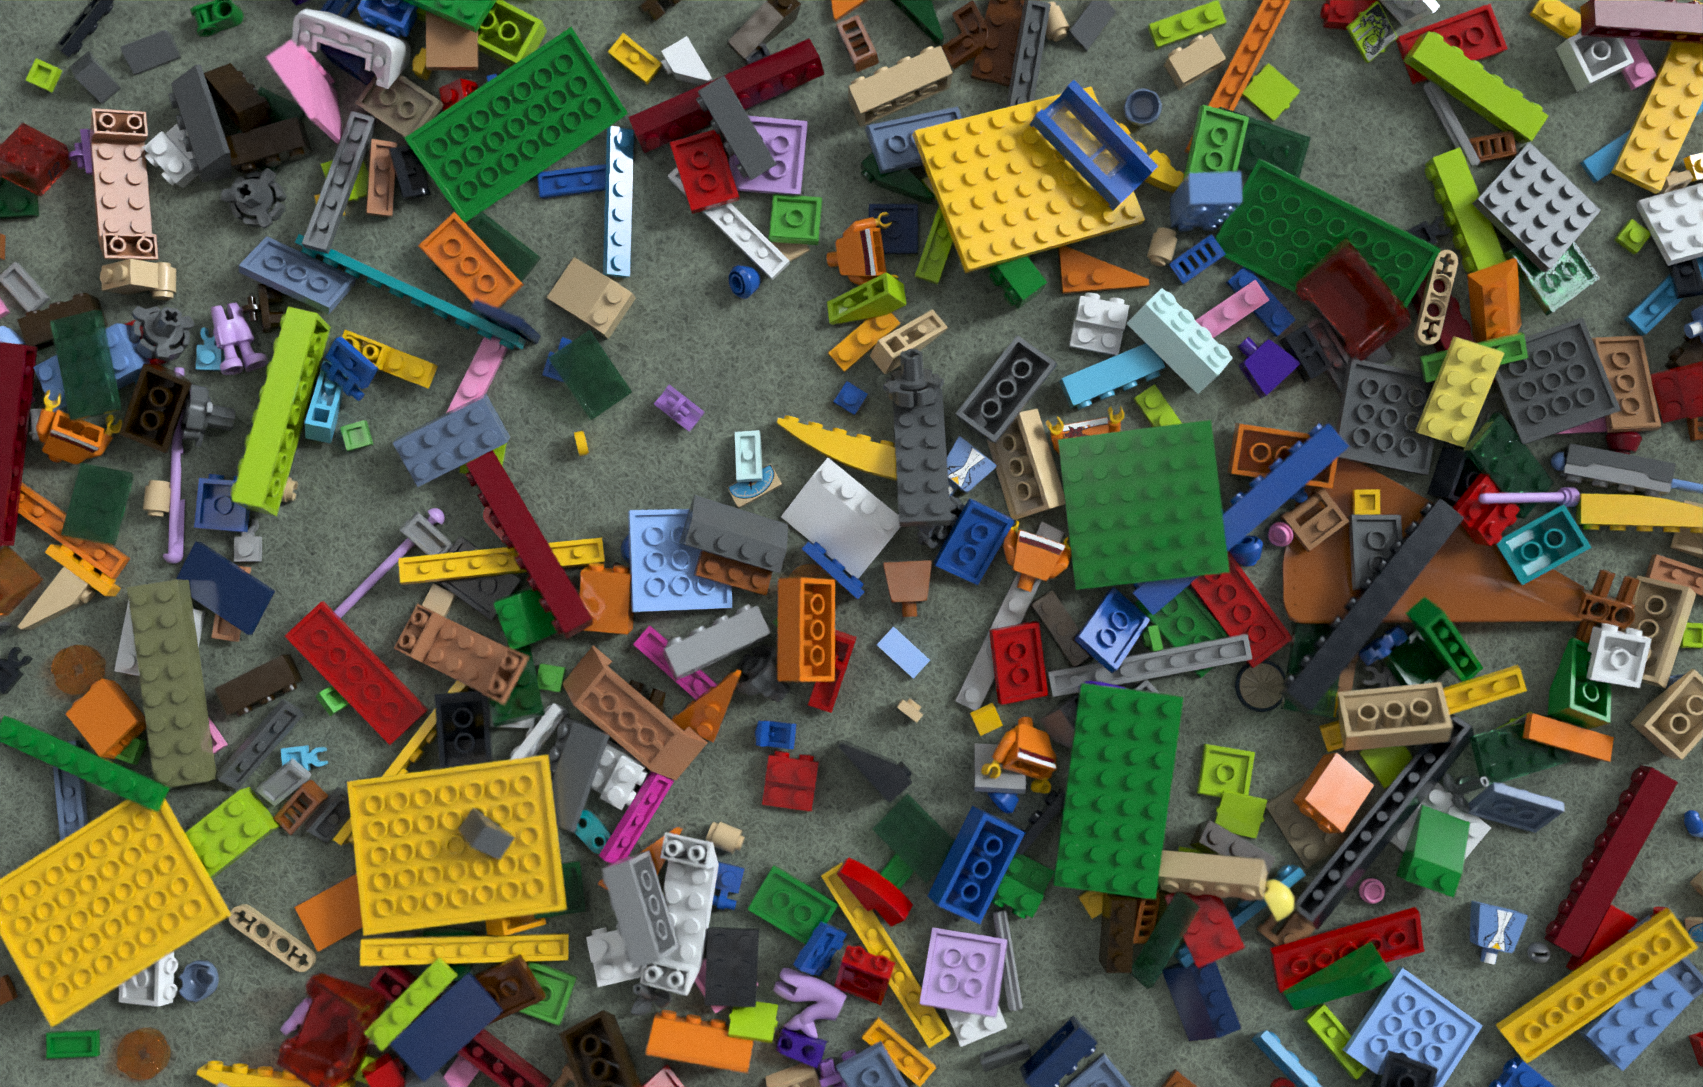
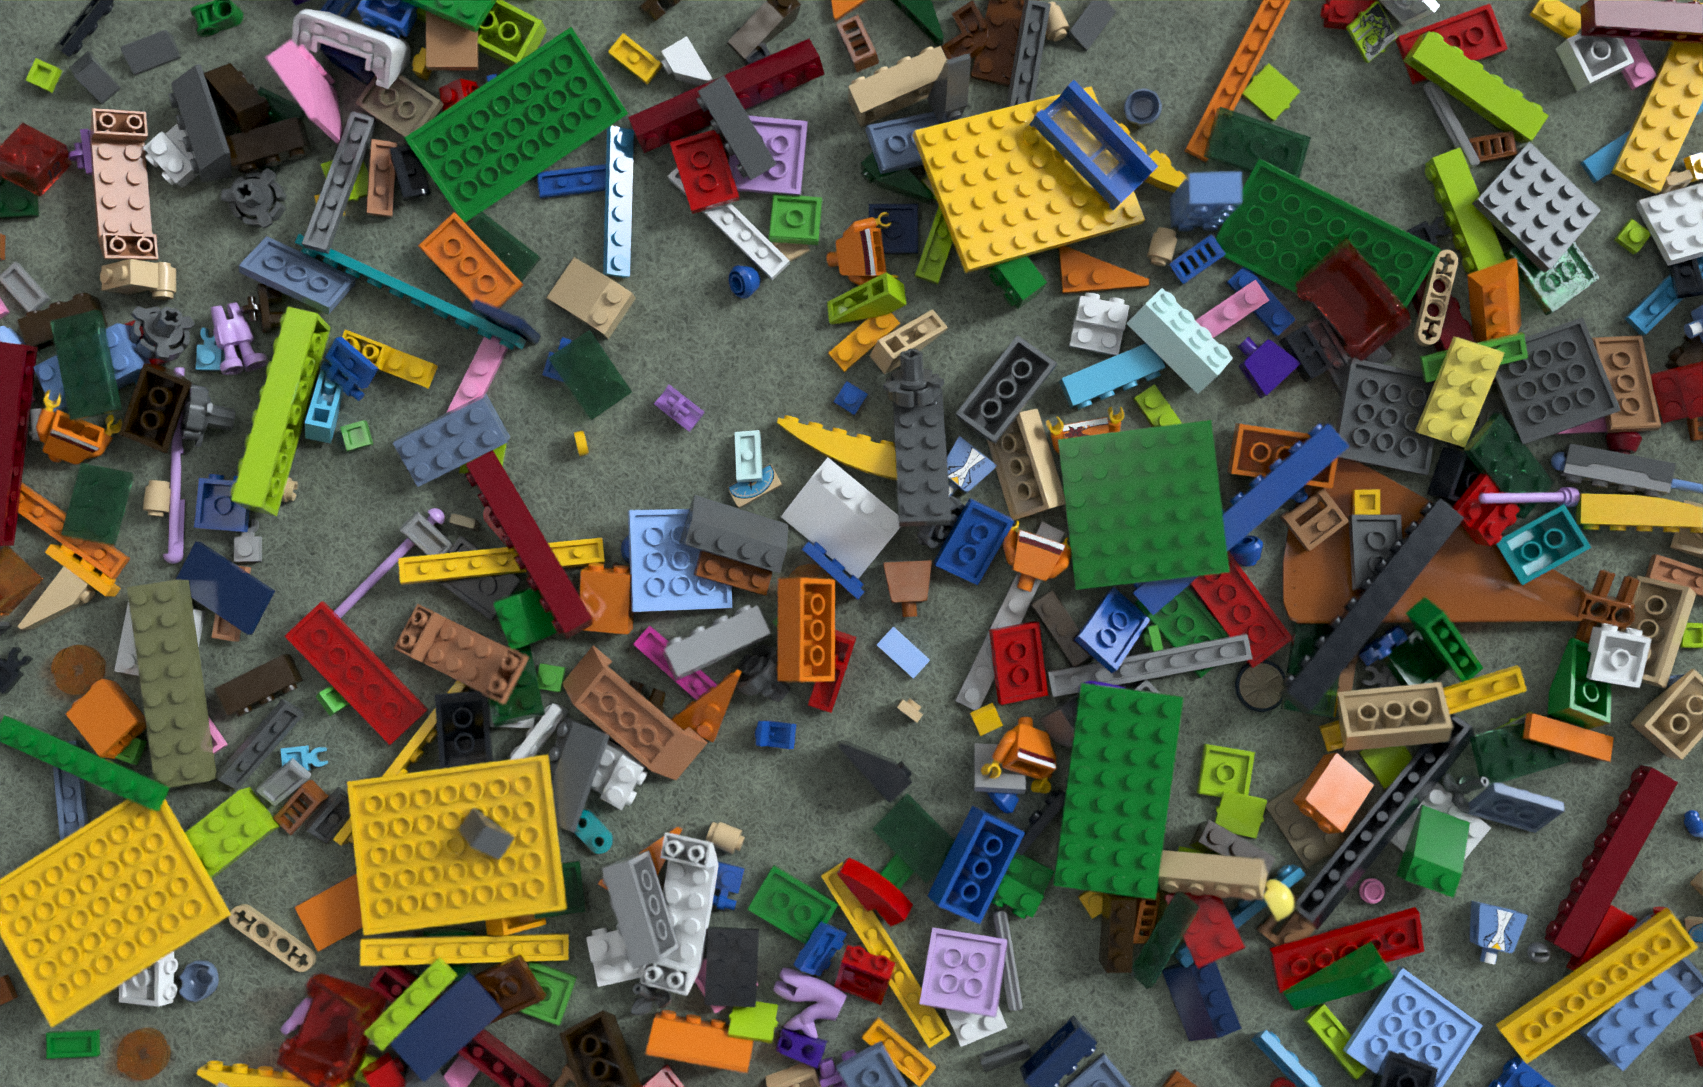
(439, 600): tan tile -> none
(464, 522): none -> dark tan tile
(636, 817): dark pink plate -> none
(790, 781): red plate -> none
(950, 91): none -> dark grey slope
(1187, 24): lime plate -> none
(1194, 61): tan brick -> none
(1216, 141): bright green tile -> none
(1280, 534): bright pink plate -> none

